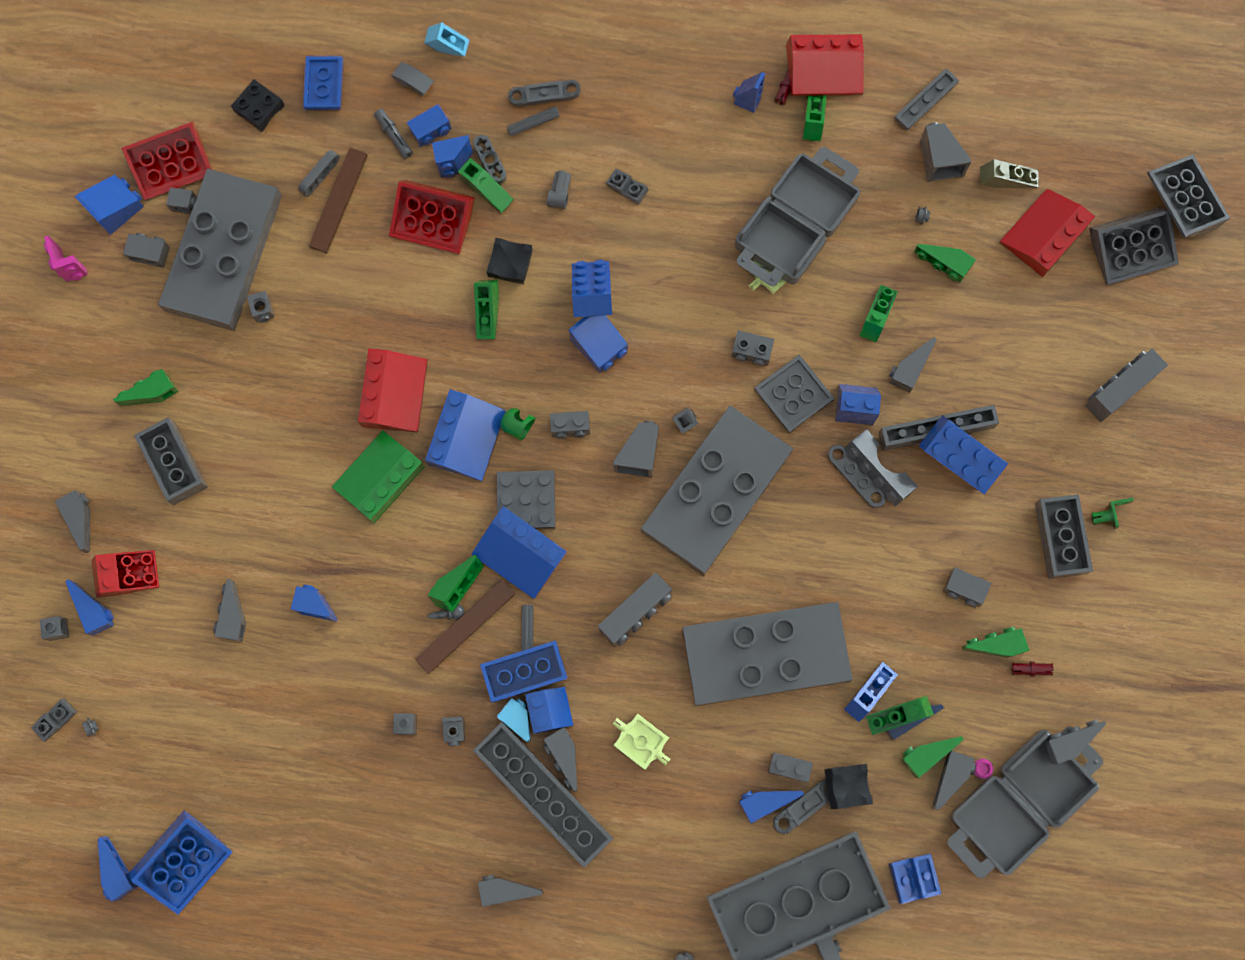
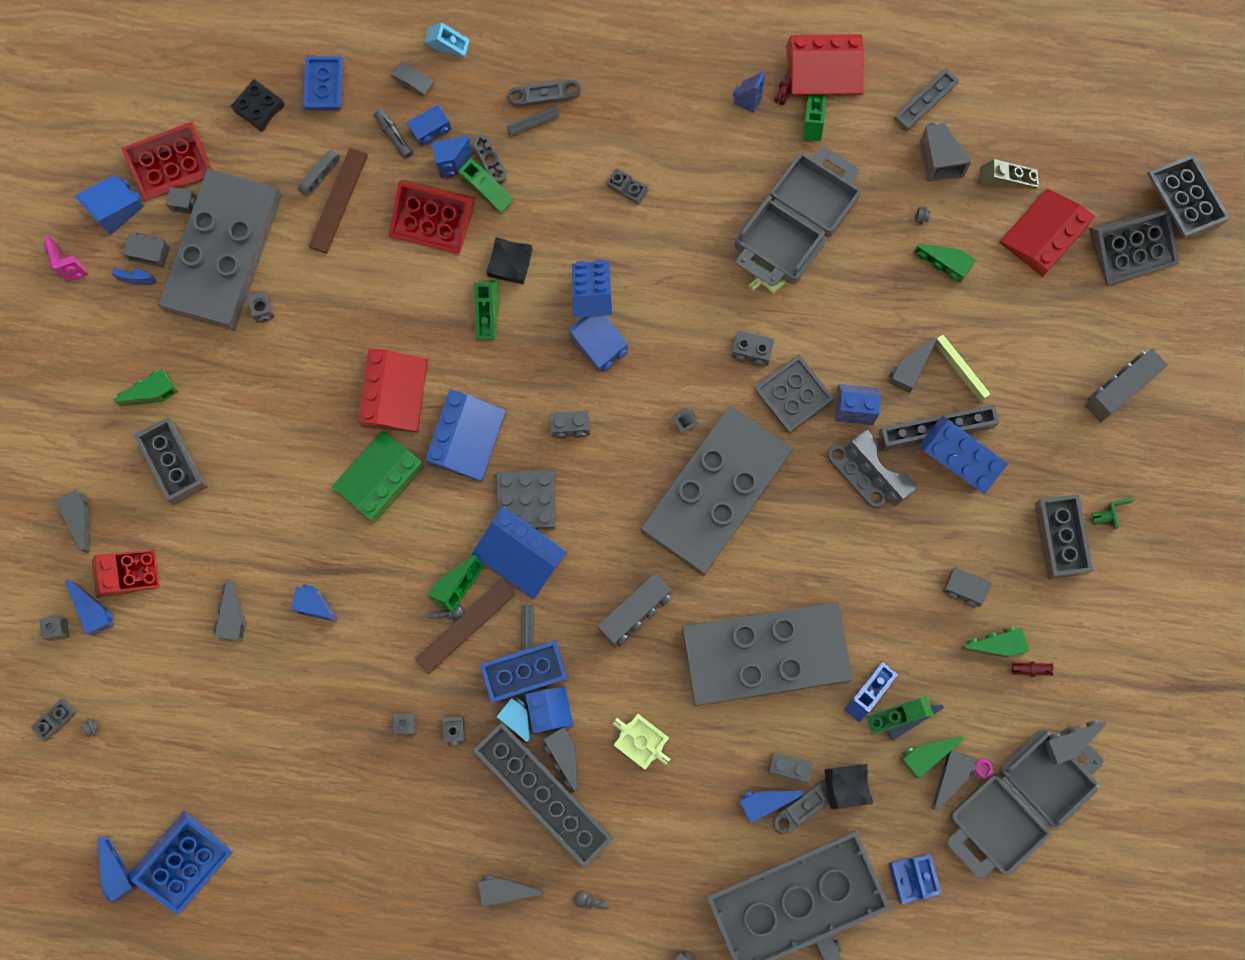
(137, 277): none -> blue slope
(514, 425): green helmet -> none
(558, 194): dark grey piece -> none
(583, 900): none -> dark grey bar
(639, 451): dark grey slope -> none
(878, 313): green slope -> none
(962, 368): none -> yellowish green tile

